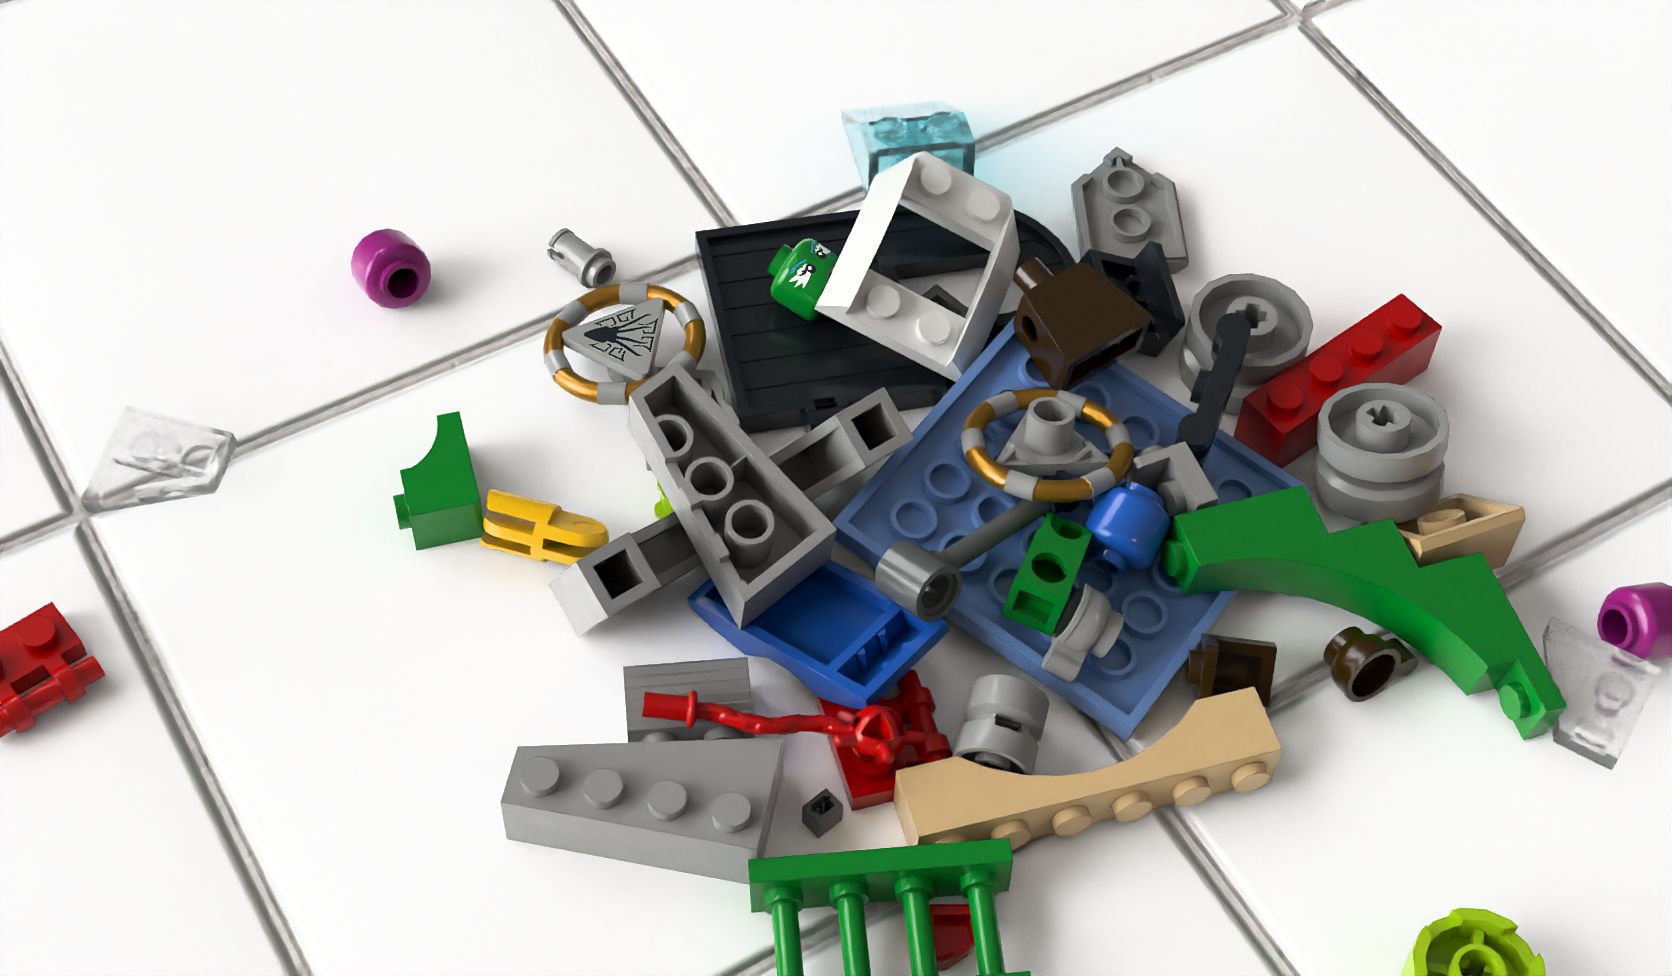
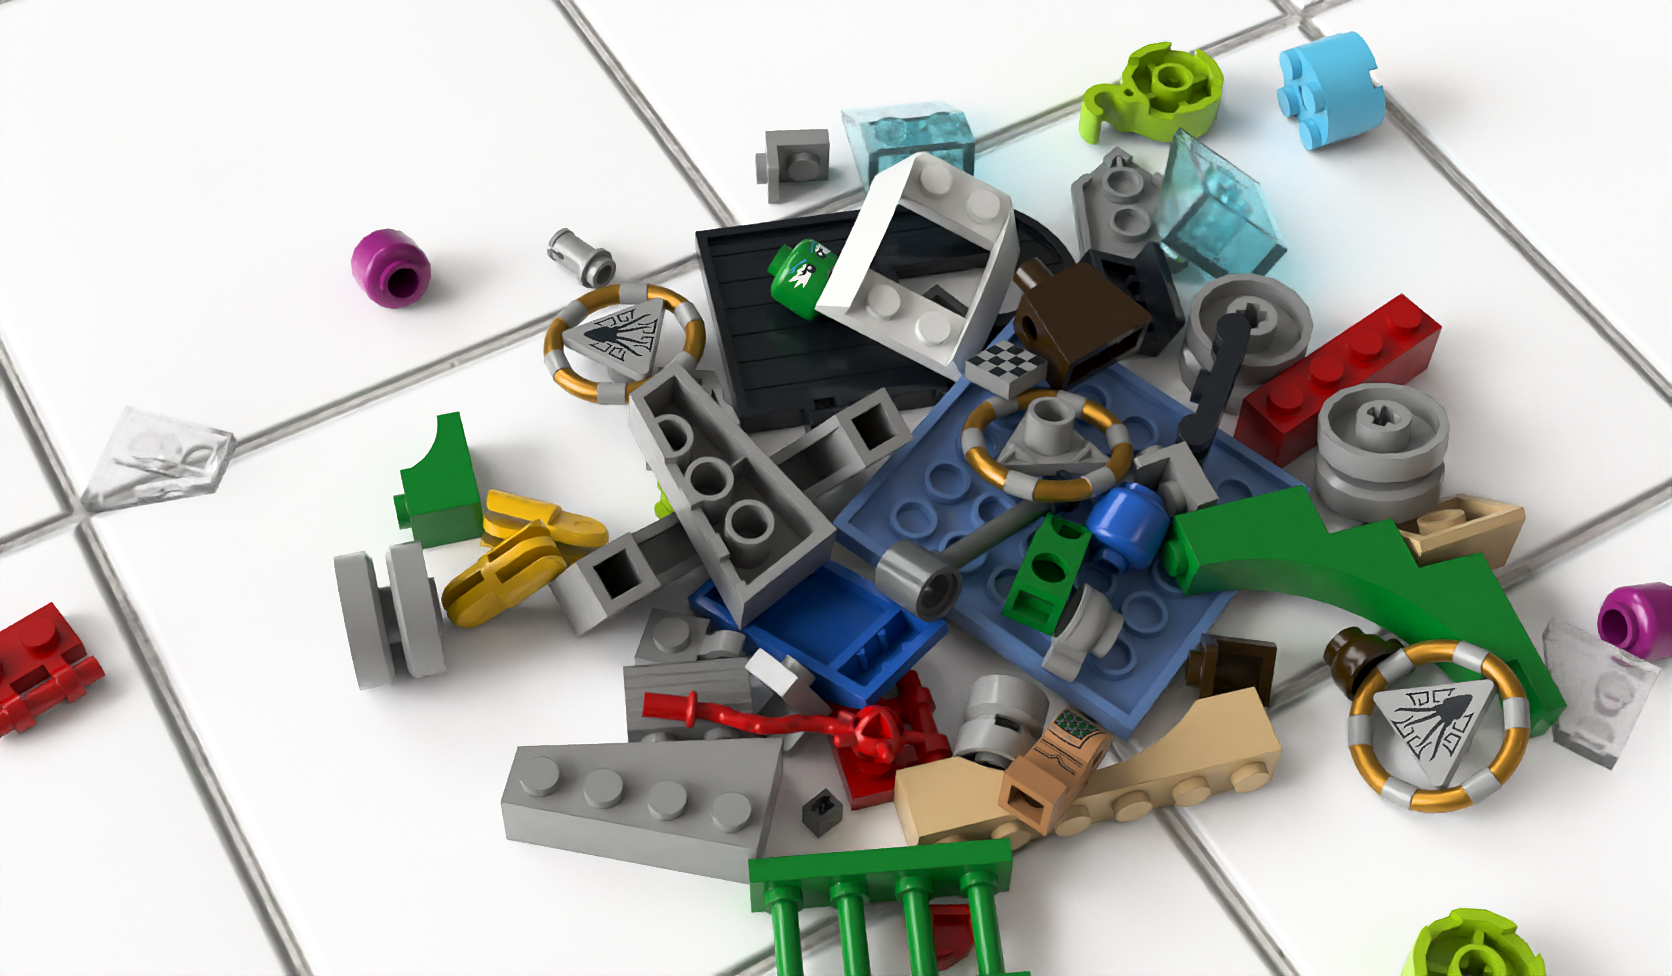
(390, 614): none -> light grey wheel
(503, 576): none -> yellow arm
(685, 638): none -> light grey plate
(791, 694): none -> light grey bracket
(792, 158): none -> light grey bracket
(1005, 369): none -> light grey tile
(1054, 770): none -> medium nougat leg
(1156, 95): none -> lime piece
(1214, 213): none -> clear light blue slope
(1331, 89): none -> medium azure brick
(1439, 725): none -> piece

